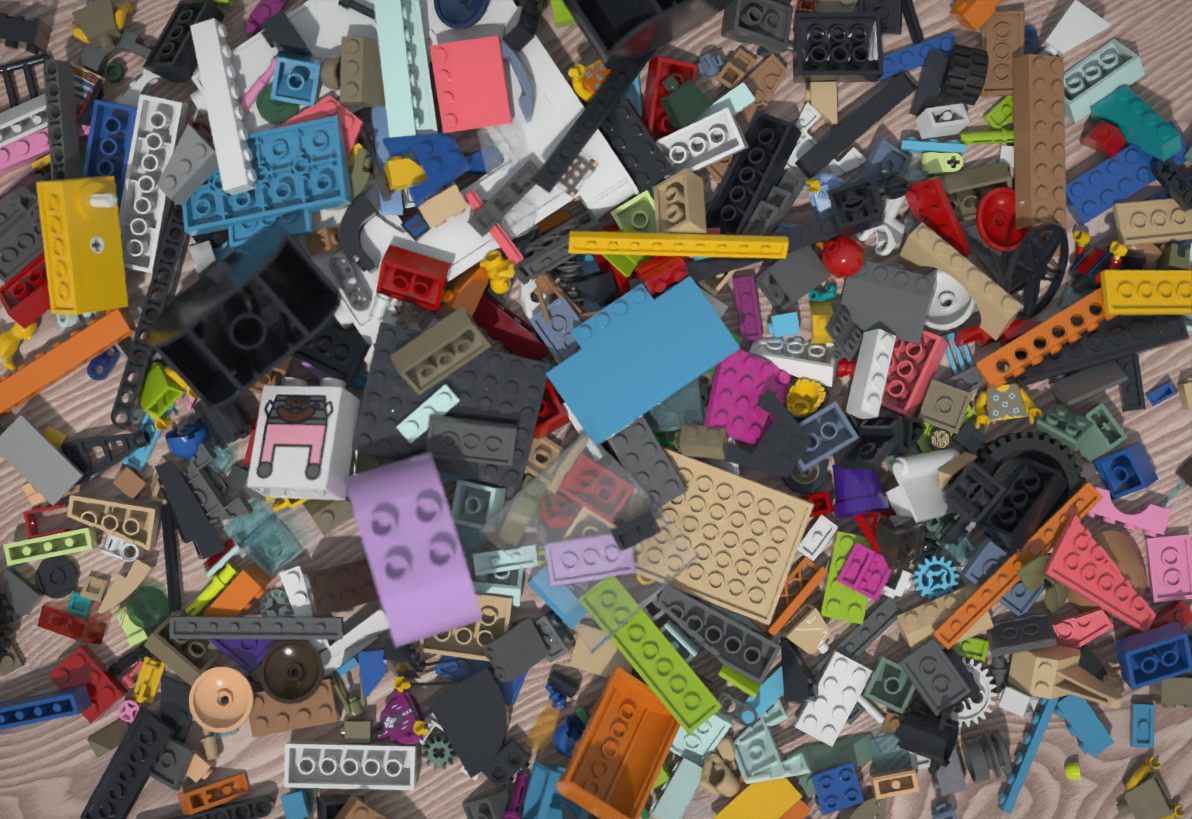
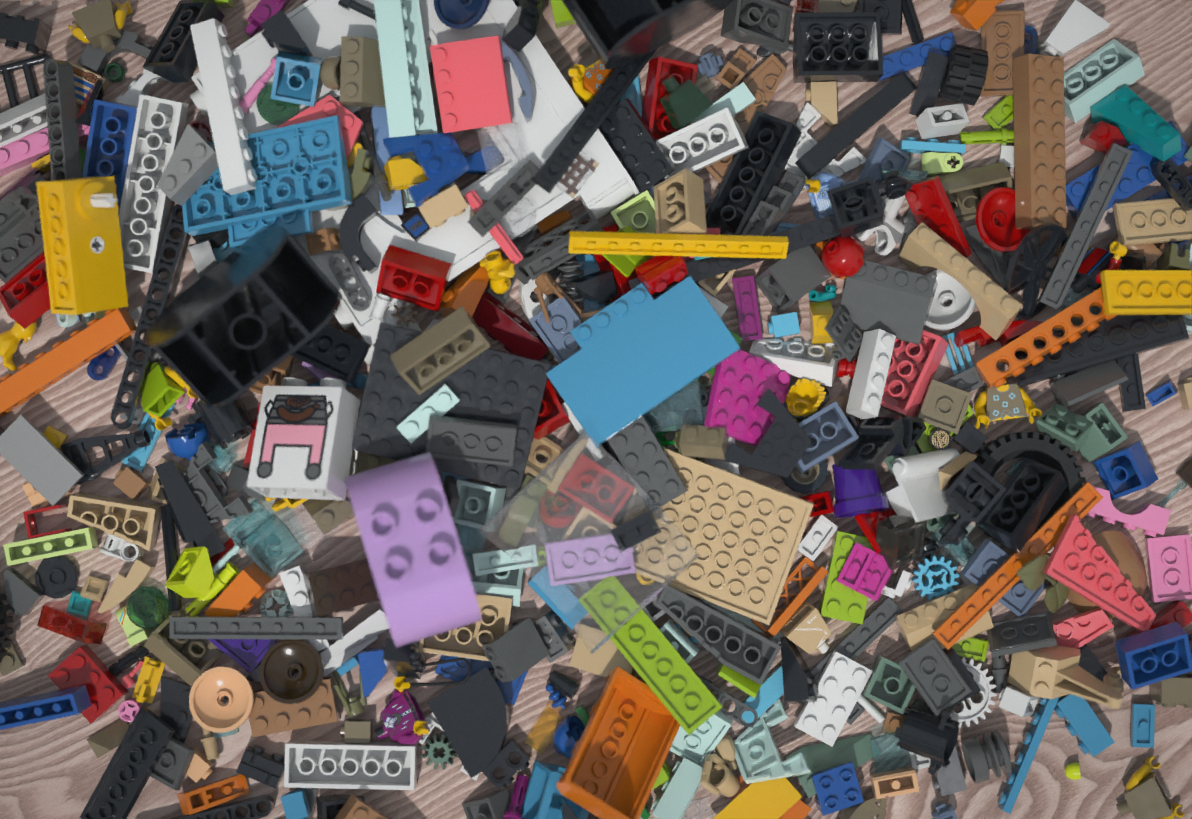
(192, 573): none -> neon yellow slope
(262, 766): none -> black brick
(451, 494): none -> dark grey tile
(1085, 226): none -> dark grey plate

